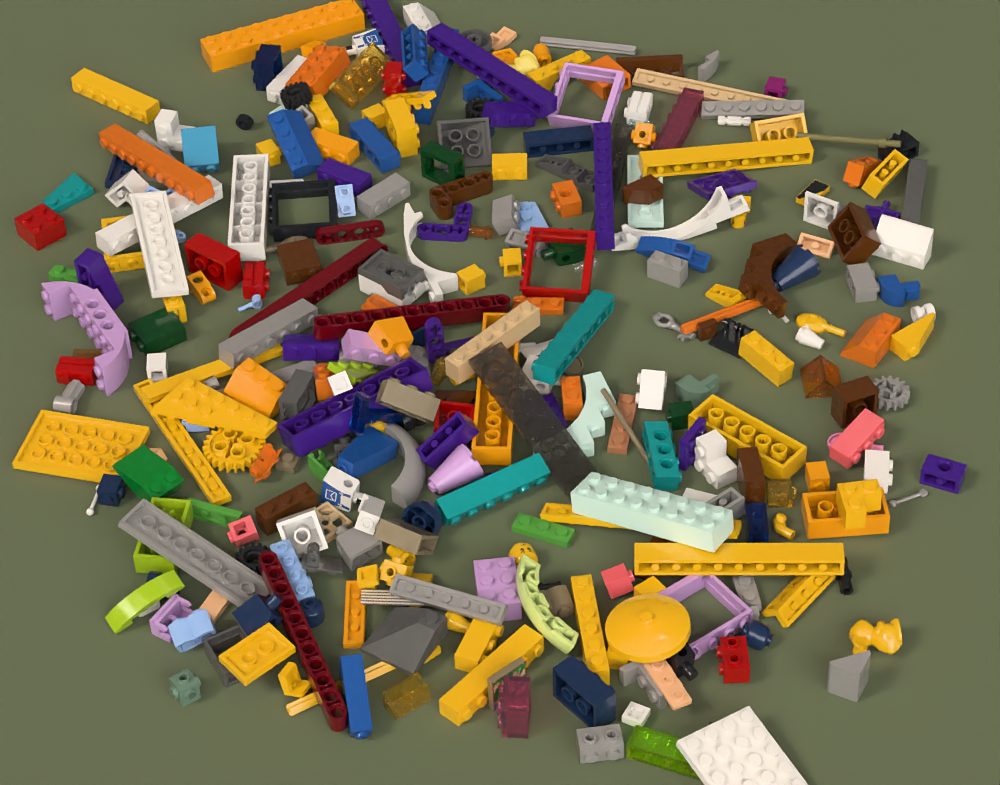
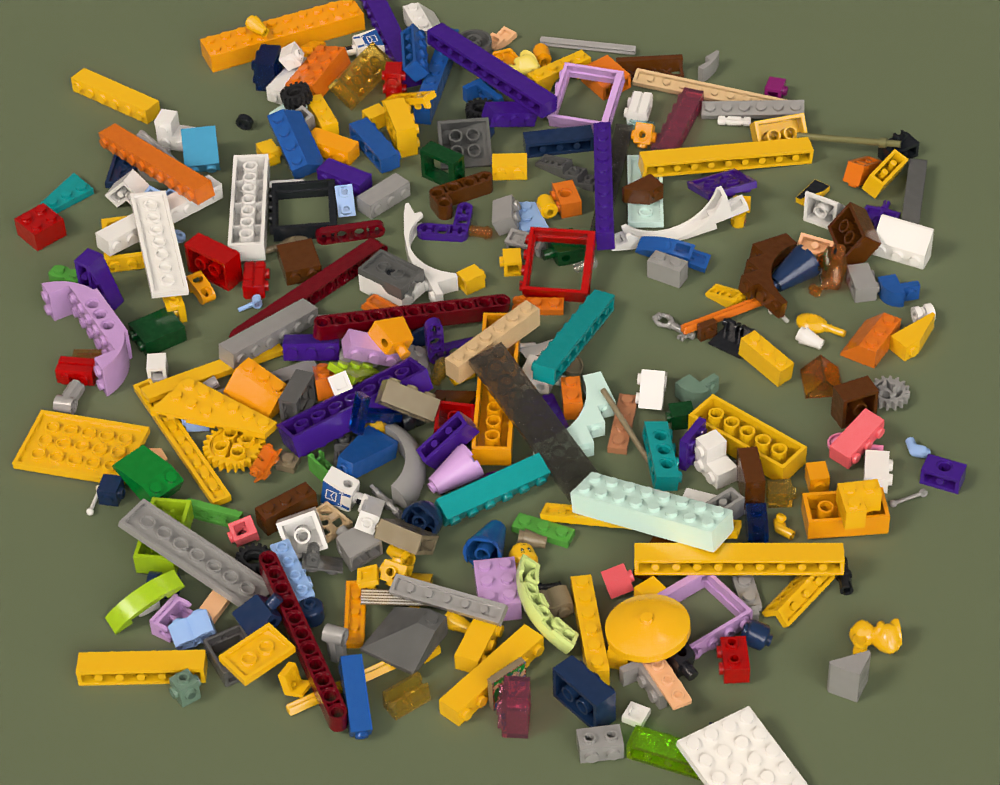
(138, 666): none -> yellow brick
(256, 25): none -> yellow cone
(291, 56): none -> white brick
(336, 640): none -> light grey piece
(389, 503): none -> light grey piece
(486, 543): none -> blue cone
(532, 538): none -> dark tan cone
(547, 206): none -> yellow brick
(832, 267): none -> clear orange torso
(916, 450): none -> light blue arm

